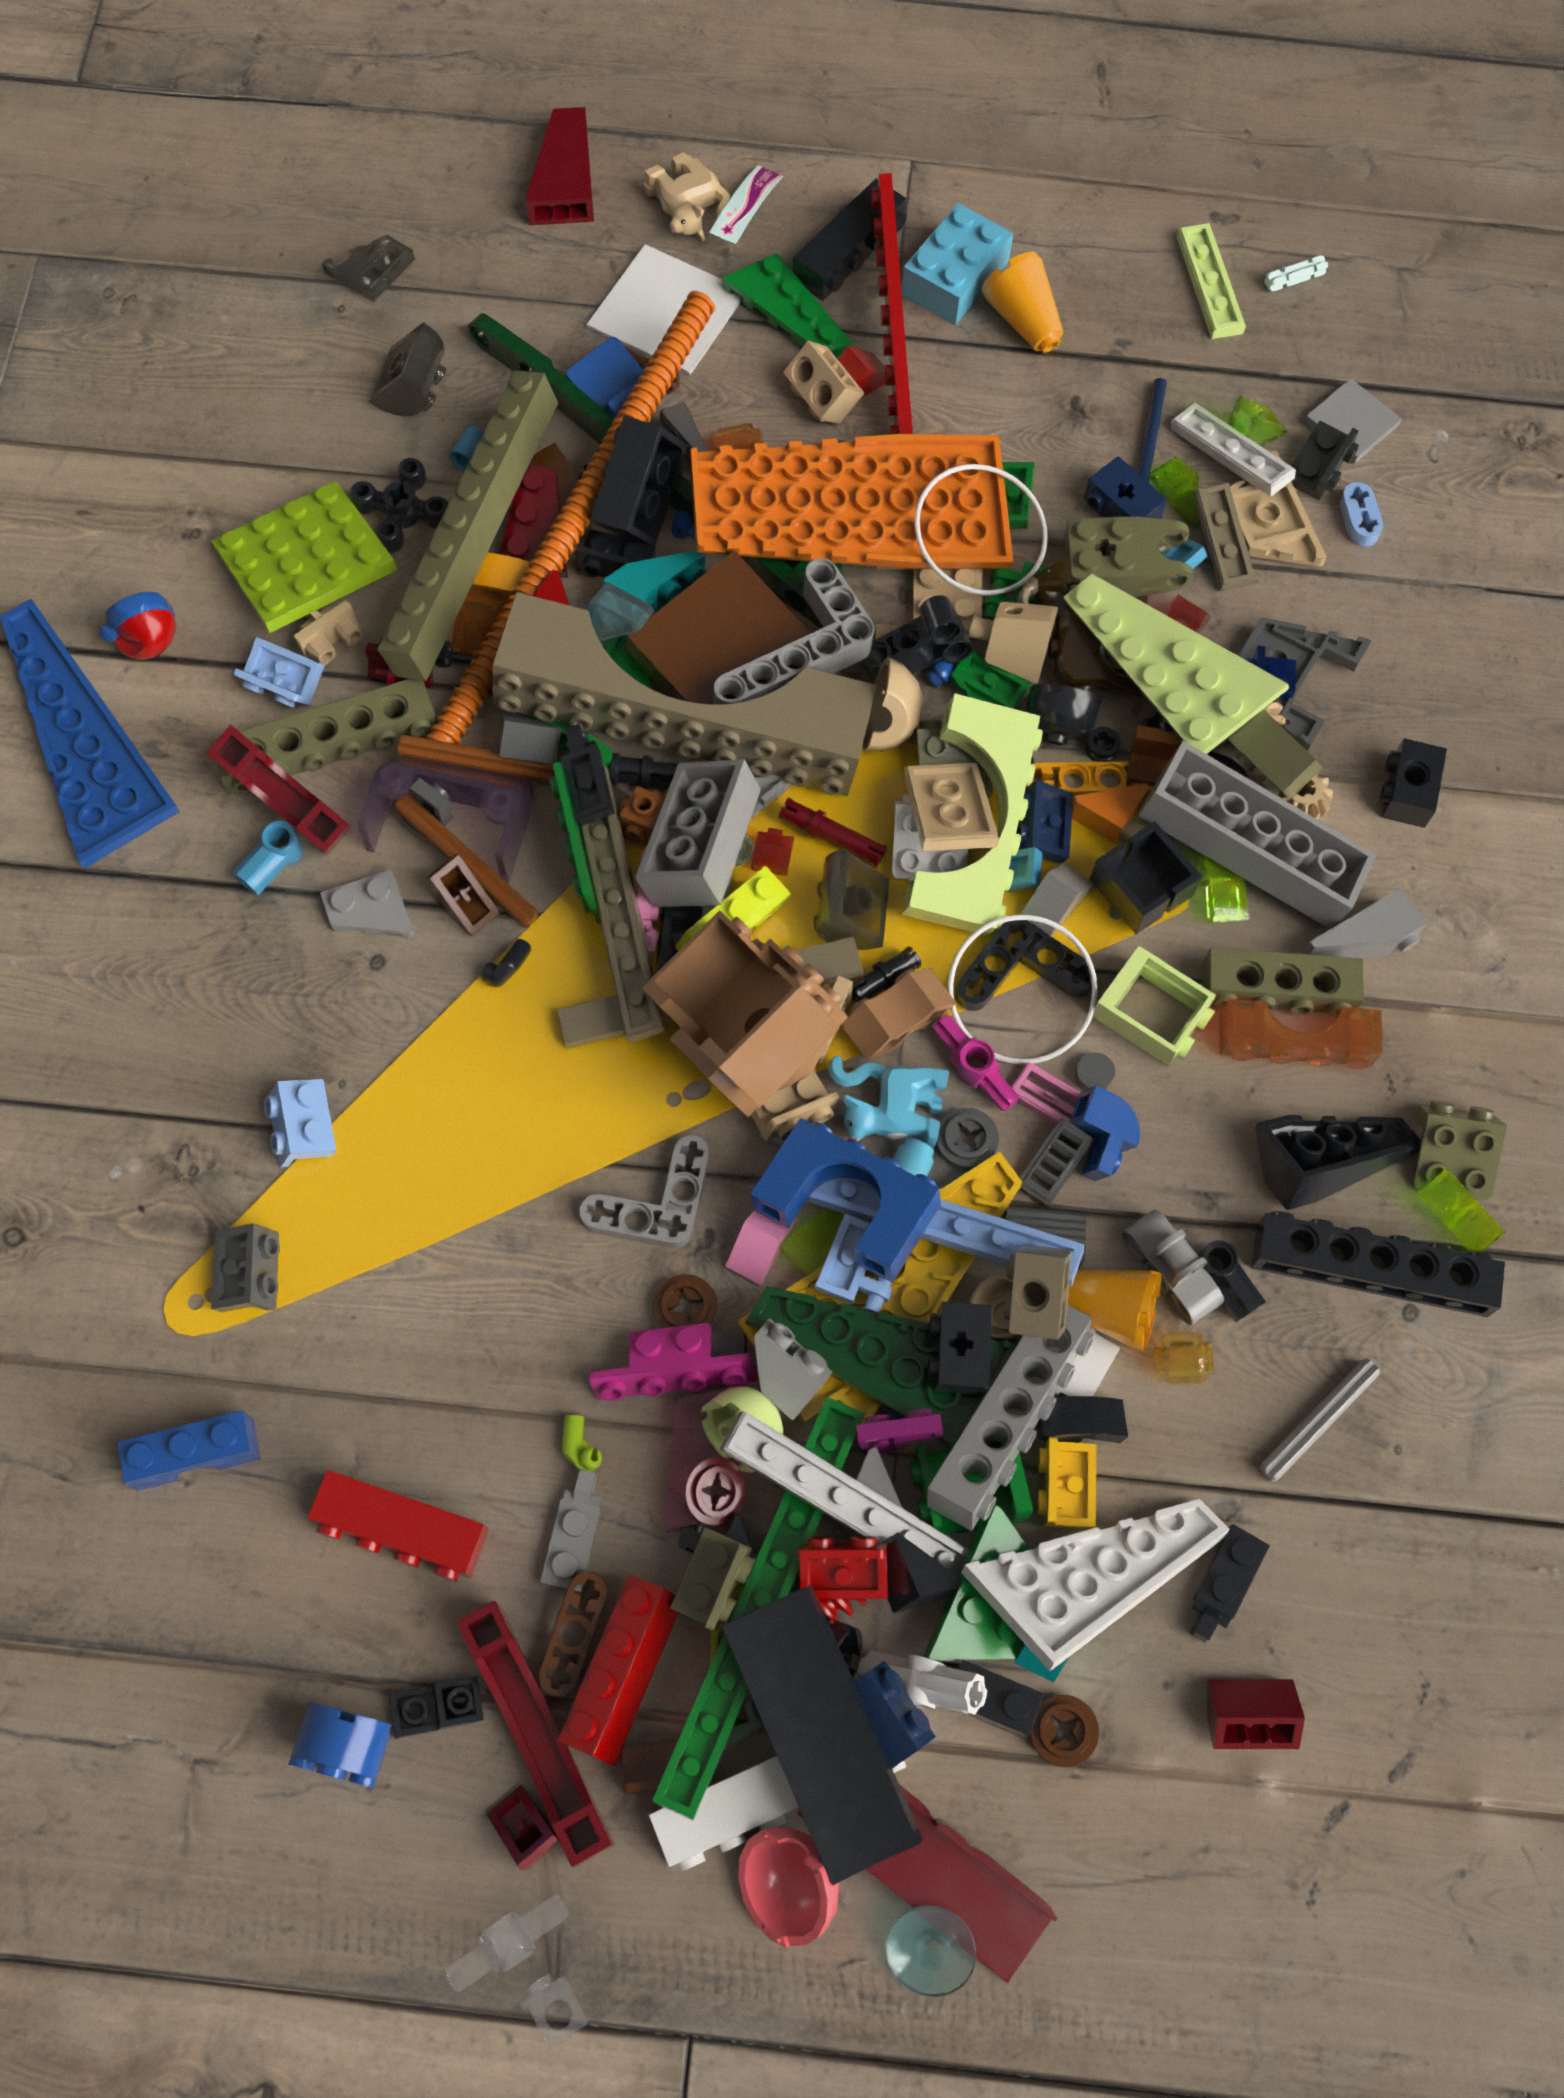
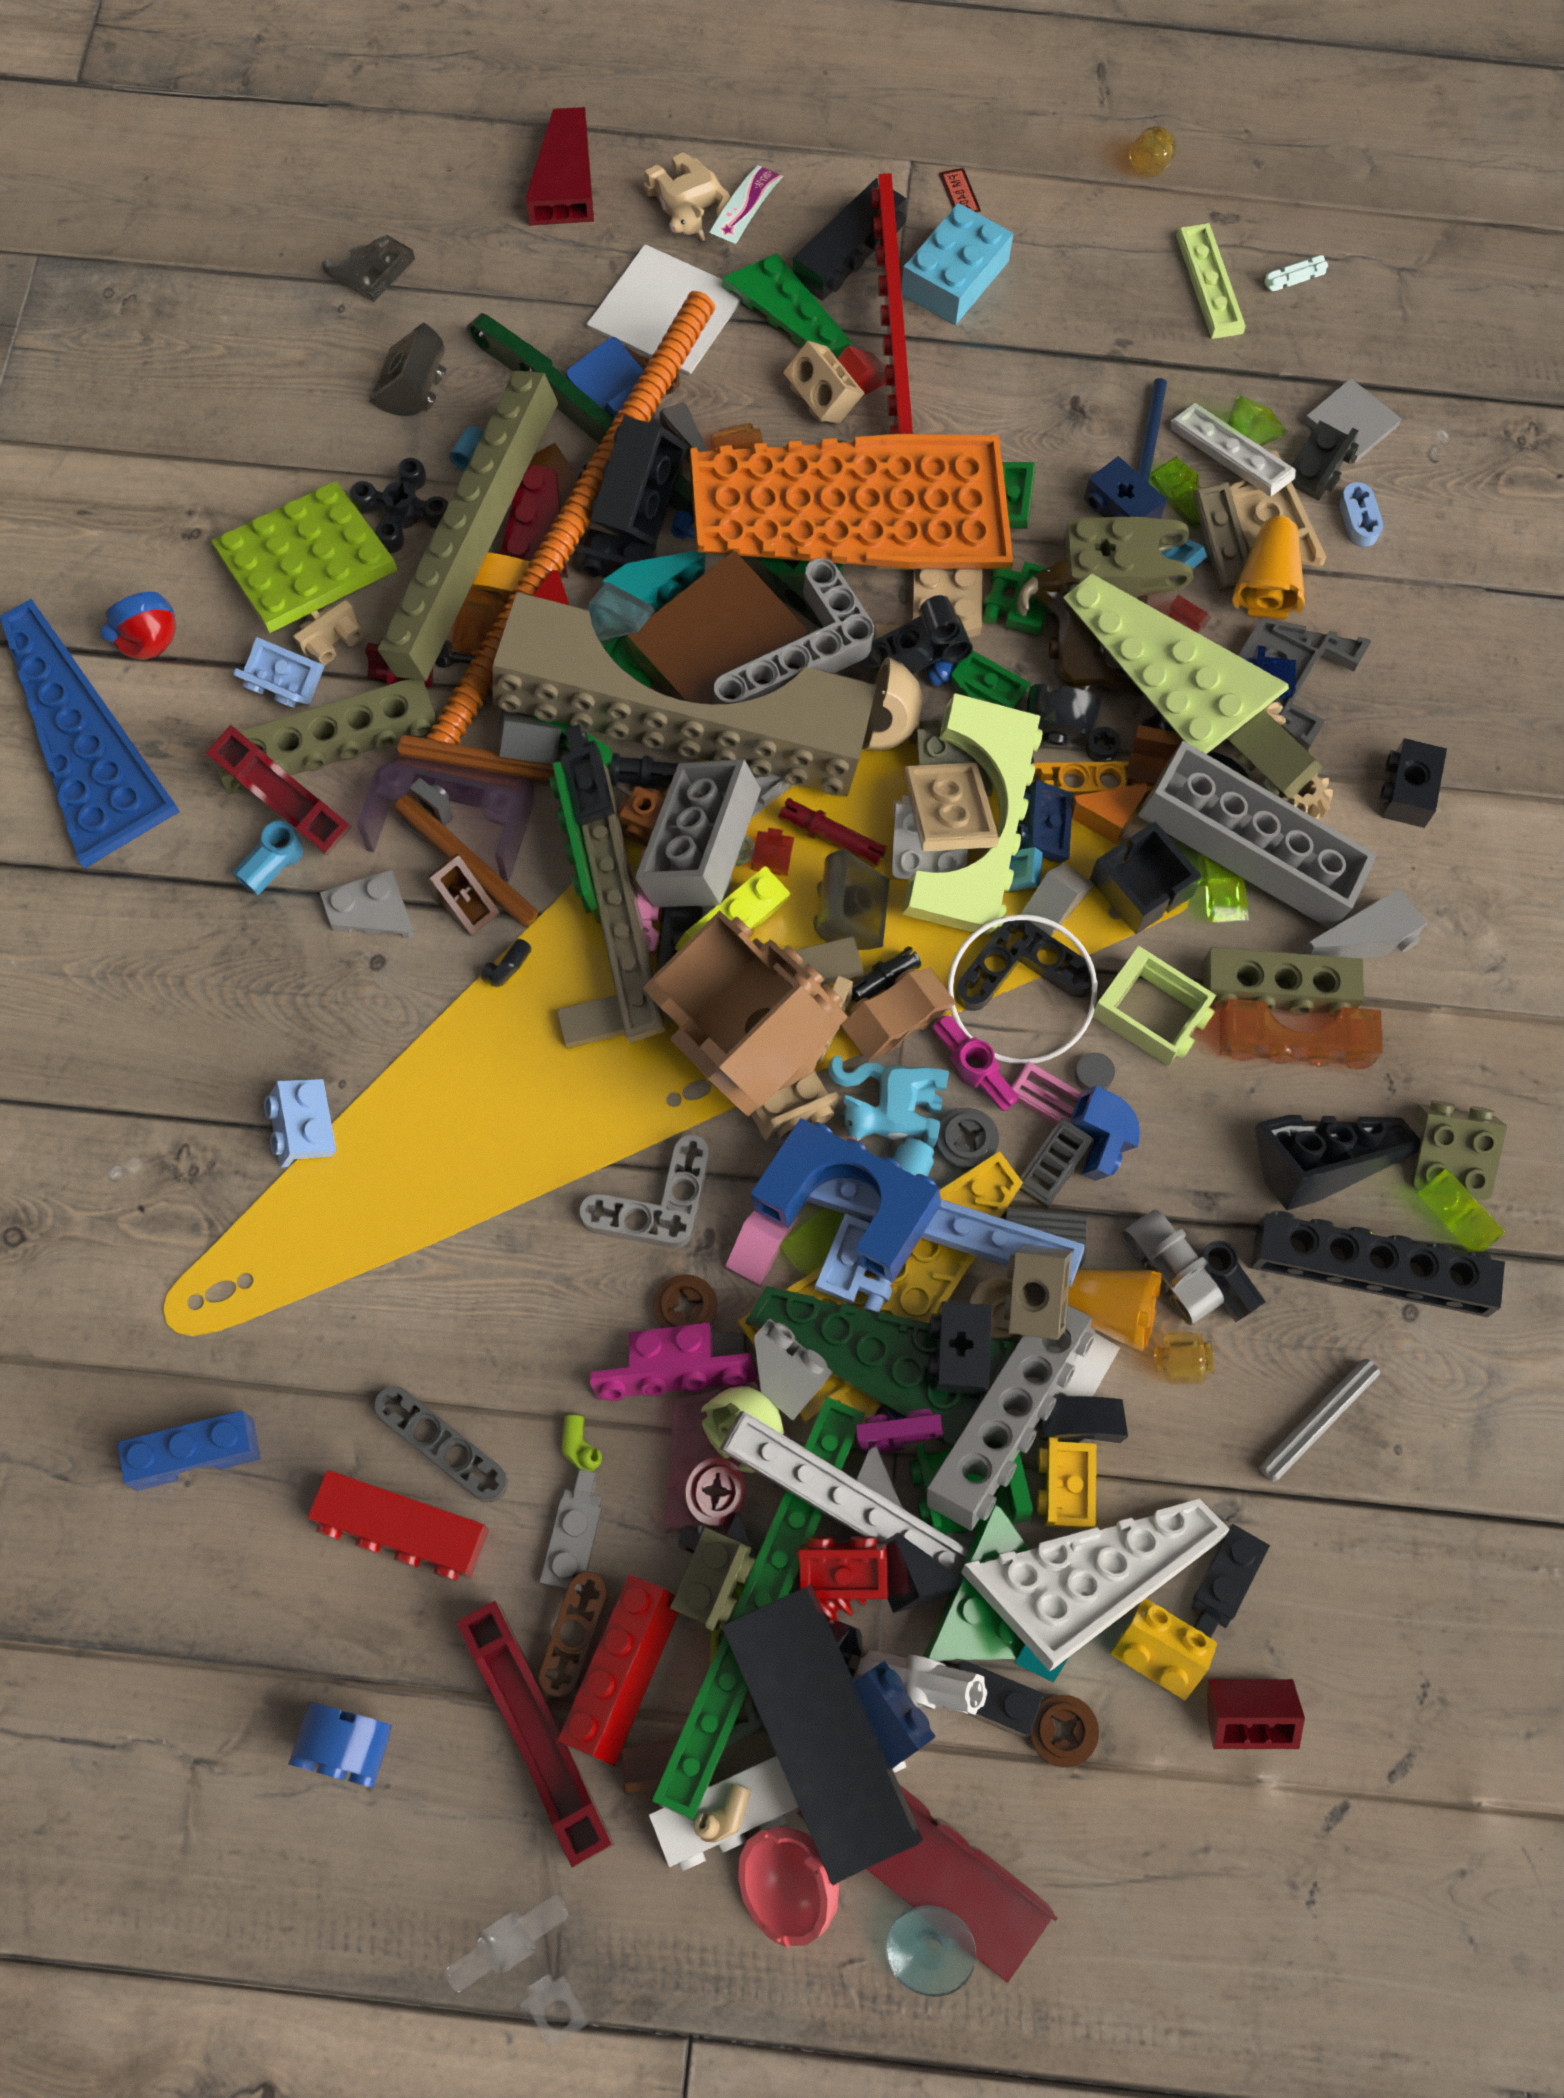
(245, 1268): dark grey bracket -> none
(435, 1707): black slope -> none
(438, 1447): none -> dark grey beam
(523, 1828): dark red slope -> none
(725, 1820): none -> tan arm
(960, 189): none -> clear red sticker
(1017, 637): tan torso -> none
(1022, 487): white piece -> none
(1026, 301): light orange cone -> none
(1152, 151): none -> clear yellow head
(1165, 1649): none -> yellow bracket
(1273, 573): none -> light orange cone

